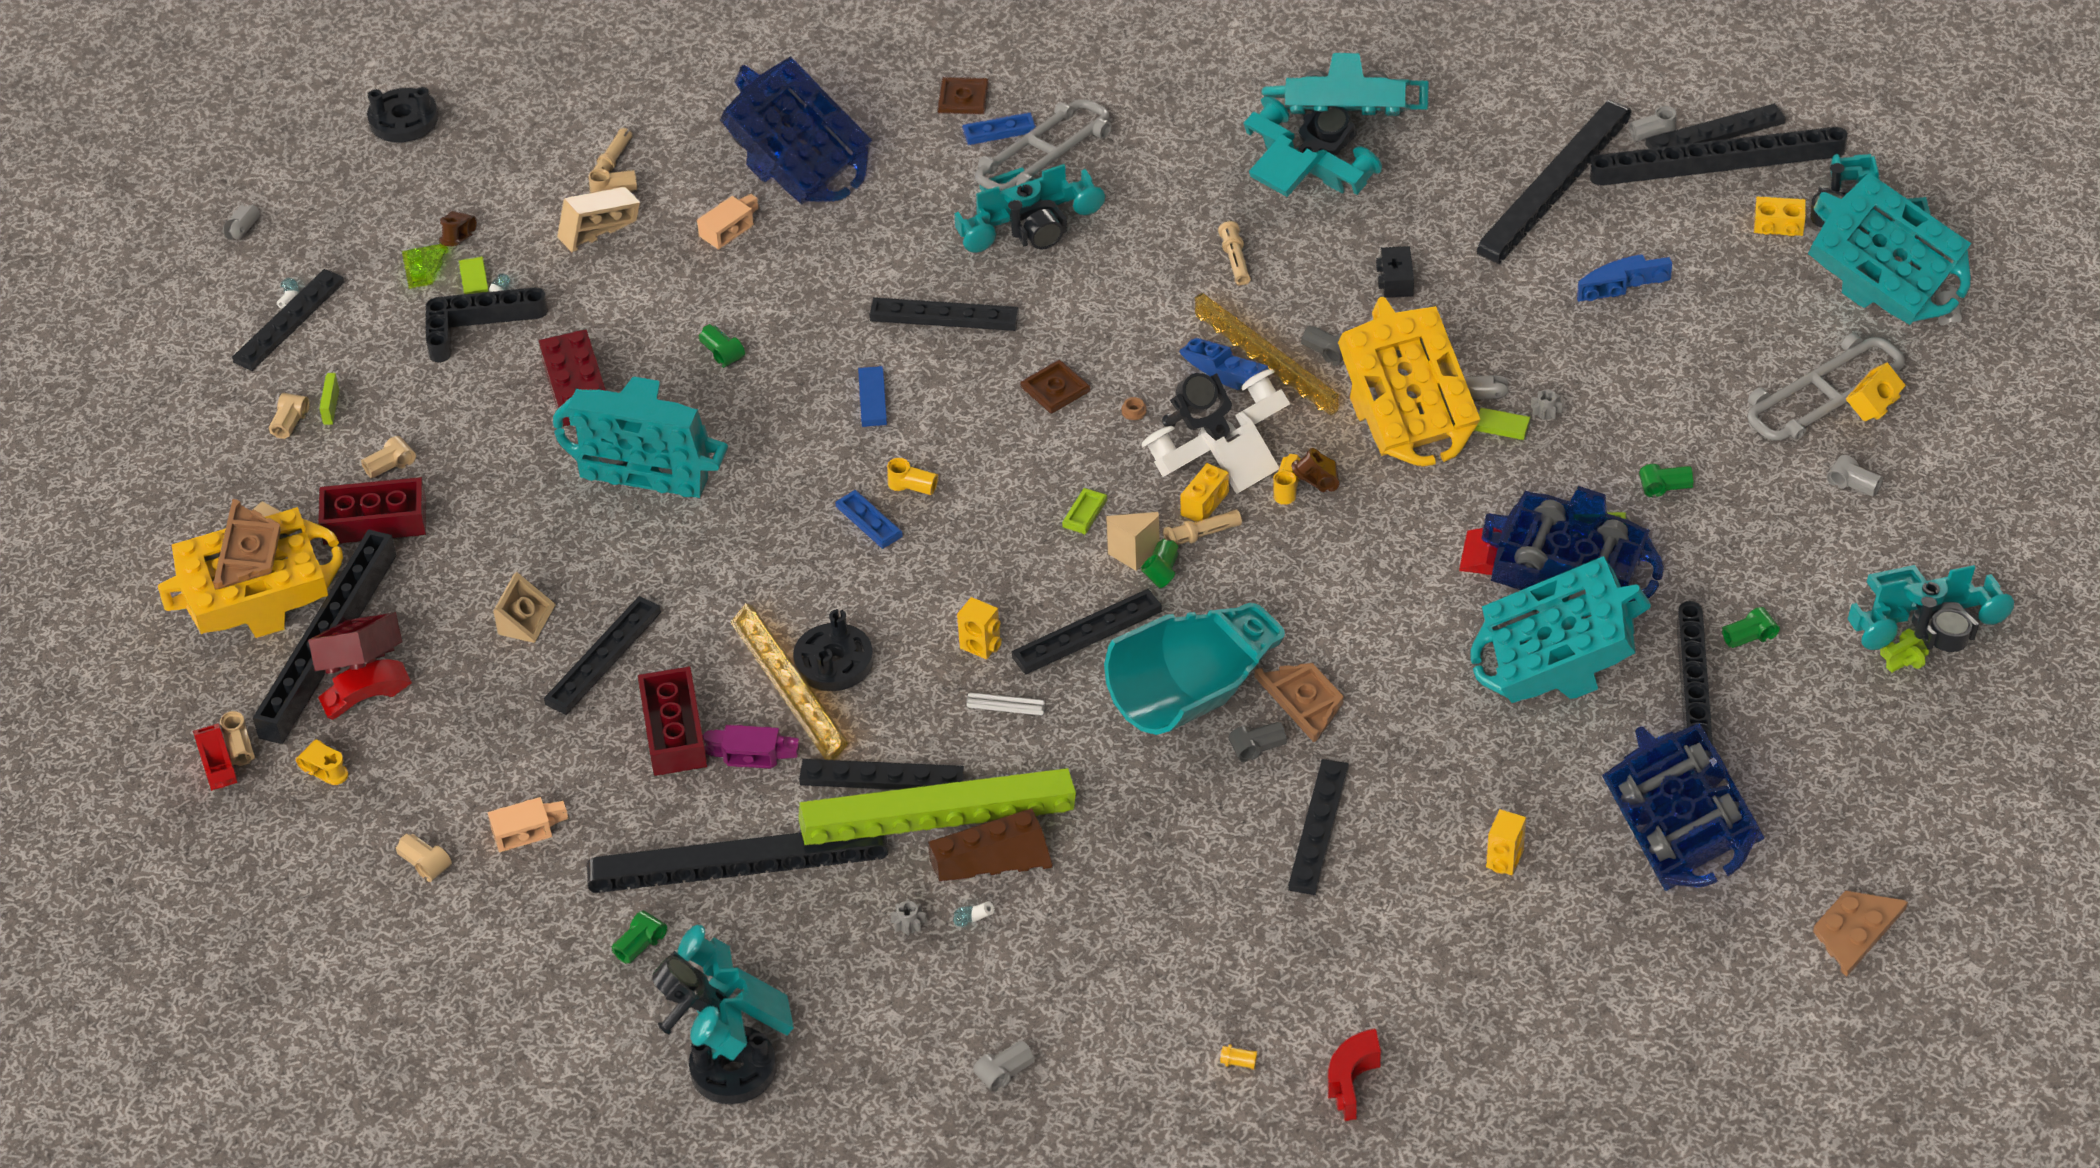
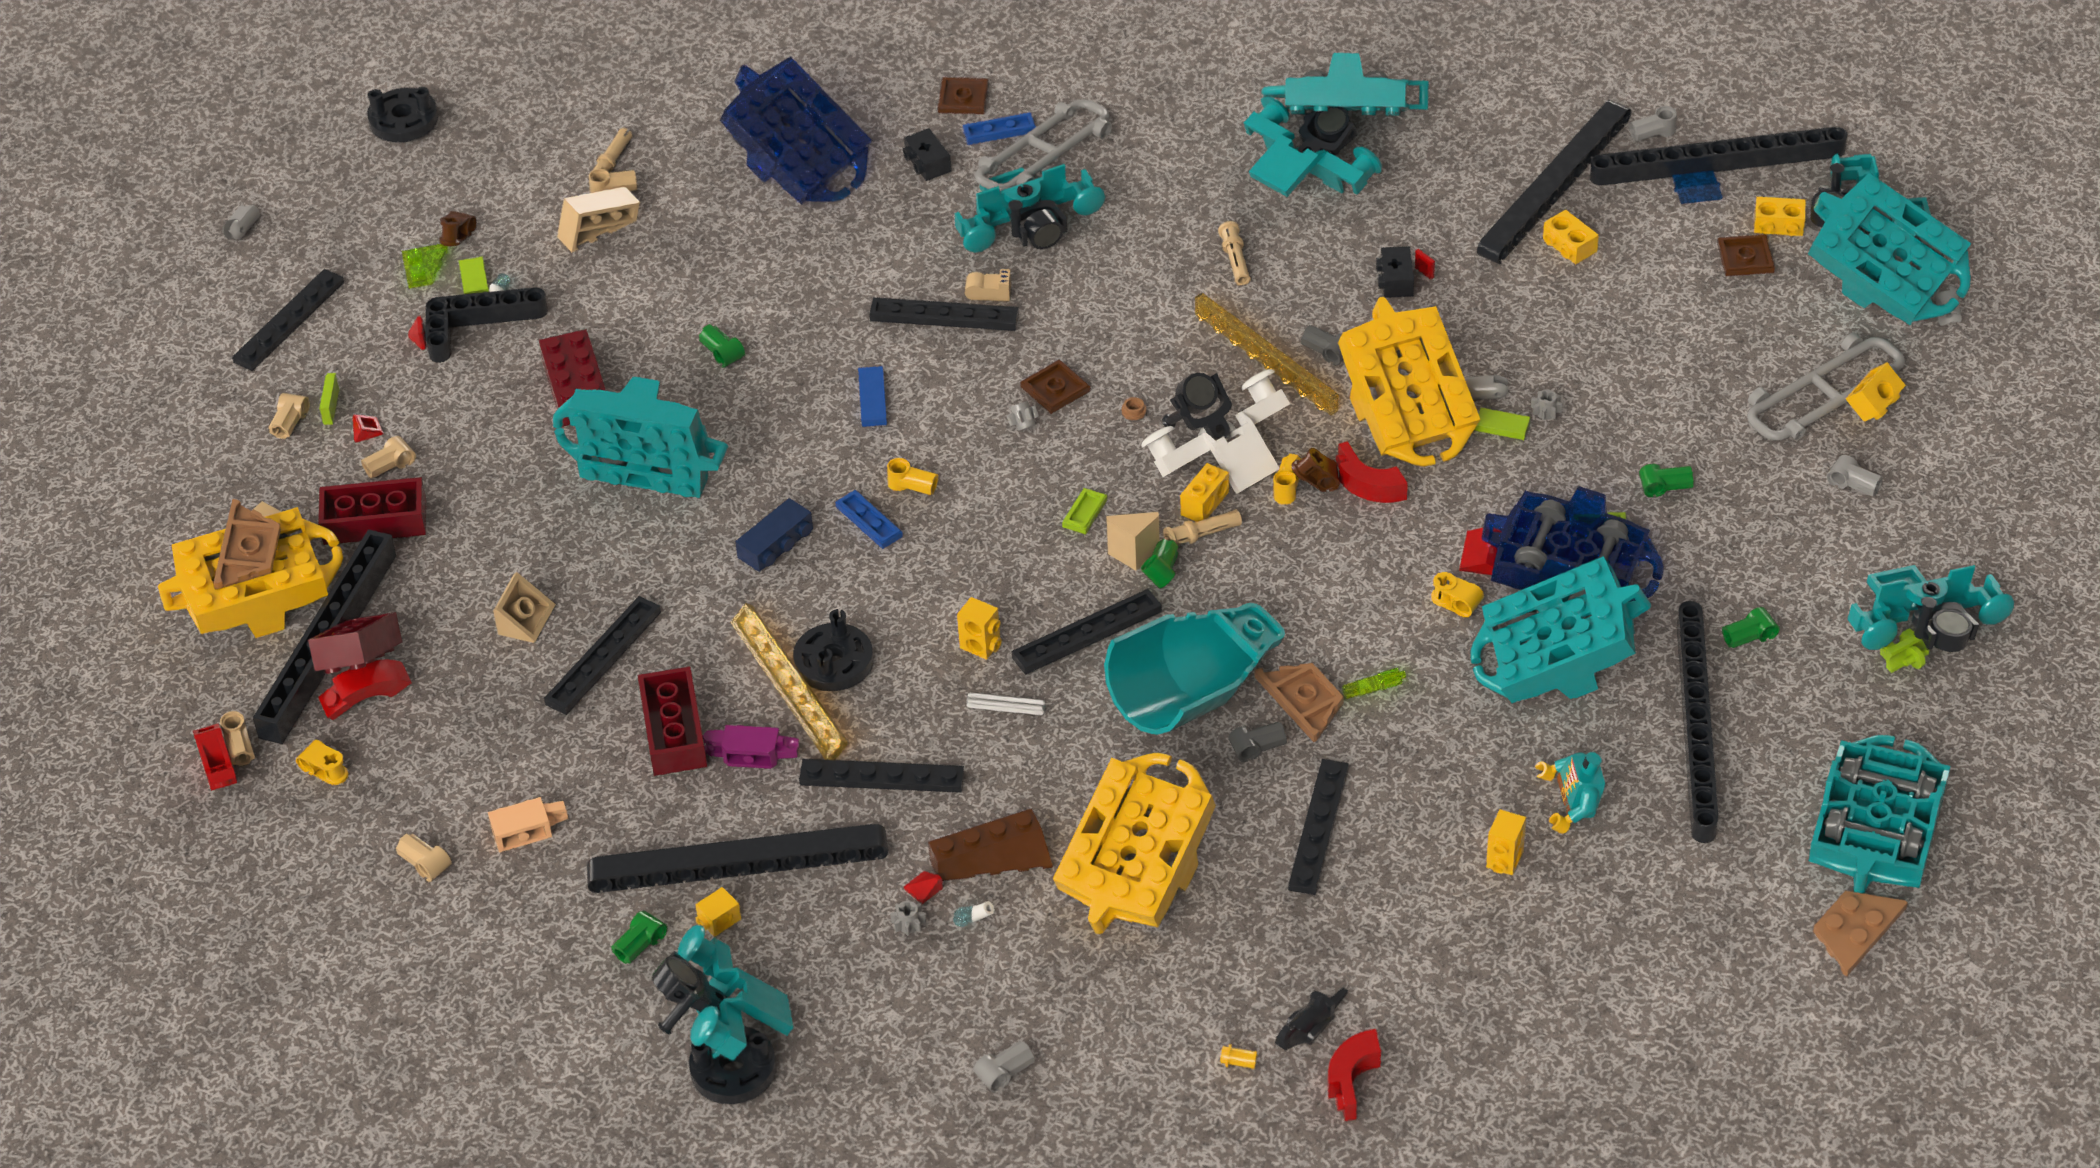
(290, 289): arm -> none
(365, 427): none -> red slope
(417, 333): none -> red slope
(718, 912): none -> yellow brick
(727, 220): light nougat hinge -> none
(774, 535): none -> dark blue brick
(924, 886): none -> red slope
(927, 154): none -> black brick
(935, 806): lime brick -> none
(989, 286): none -> tan leg
(1022, 415): none -> light grey gear
(1145, 884): none -> yellow piece
(1218, 359): blue slope -> none
(1309, 1021): none -> black animal
(1368, 482): none -> red arch
(1374, 683): none -> clear neon green piece
(1424, 264): none -> red slope
(1456, 596): none -> yellow piece
(1570, 237): none -> yellow brick
(1580, 787): none -> teal torso
(1626, 272): blue slope -> none
(1678, 777): clear blue piece -> none
(1697, 187): none -> clear blue piece
(1721, 128): black plate -> none
(1745, 255): none -> reddish brown tile
(1878, 812): none -> teal piece

